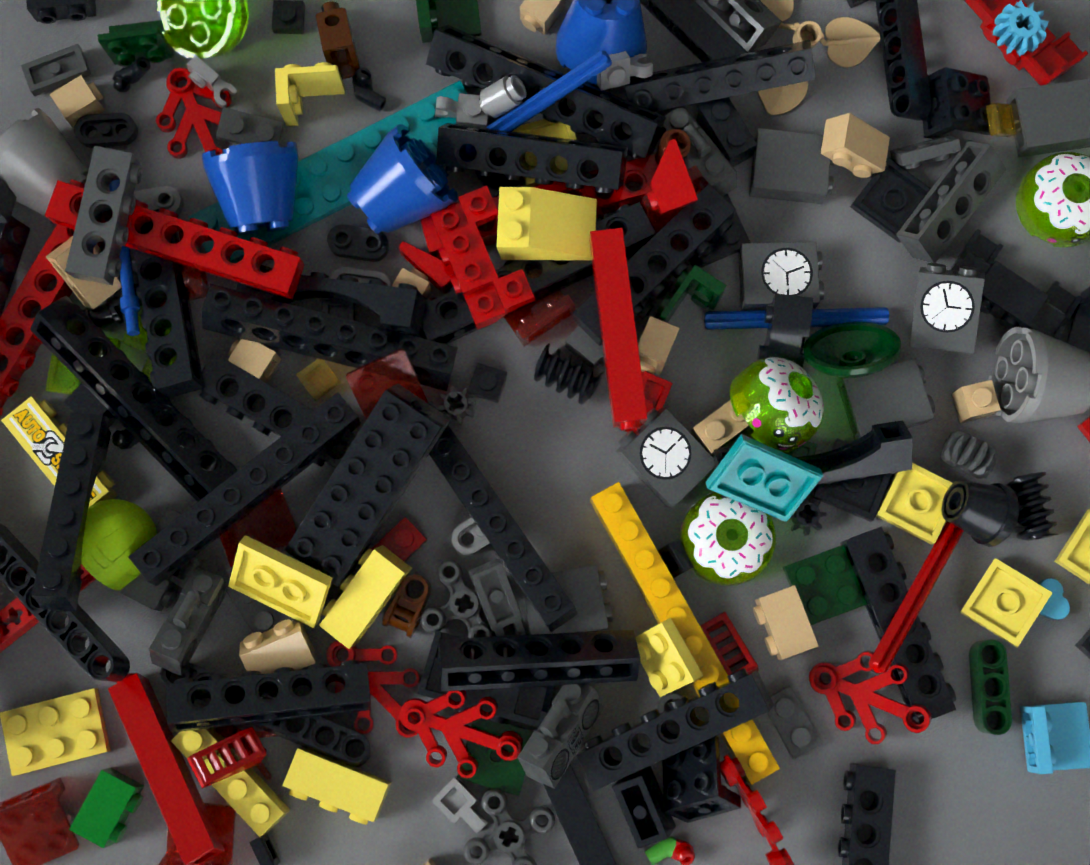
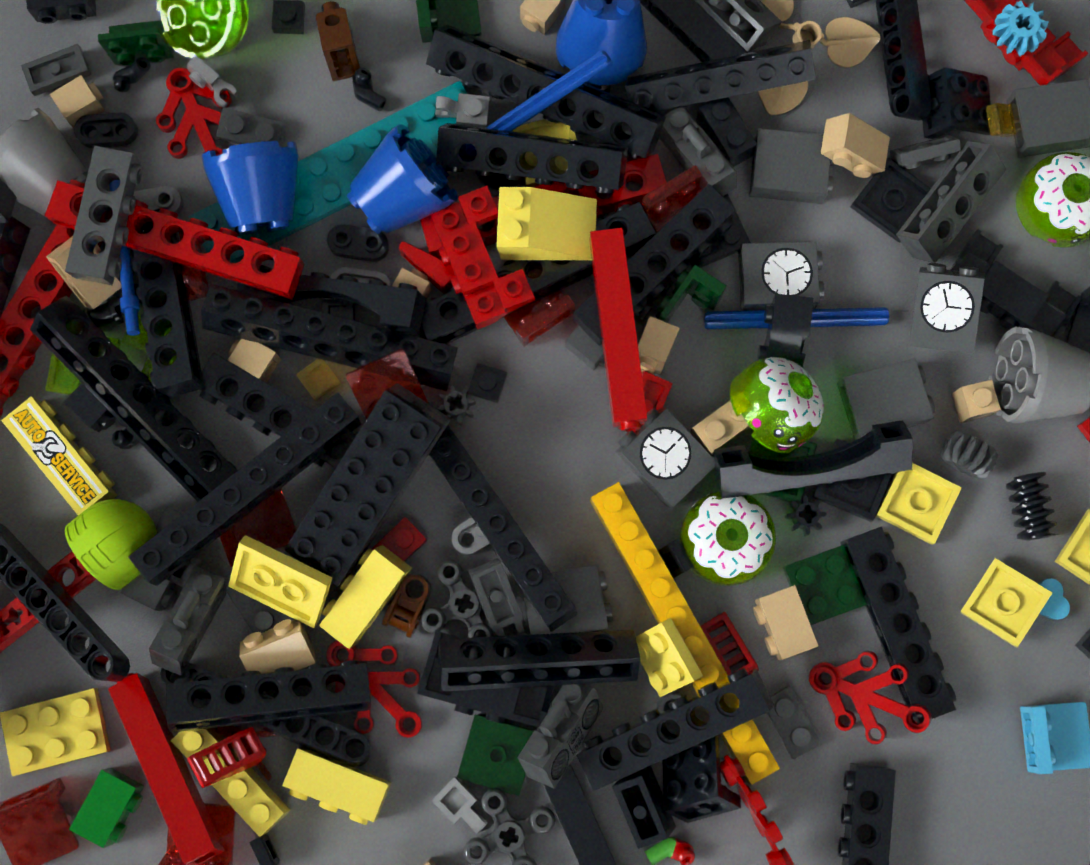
(59, 565): black arch -> none
(298, 82): light yellow bracket -> none
(455, 730): red plant -> none
(502, 96): light grey brick -> none
(566, 375): black piece -> none
(622, 68): light grey plate -> none
(671, 183): red slope -> none
(682, 140): copper cone -> none
(764, 478): teal tile -> none
(852, 349): dark green dish -> none
(915, 598): red axle -> none
(982, 510): black piece -> none
(1000, 700): dark green beam -> none

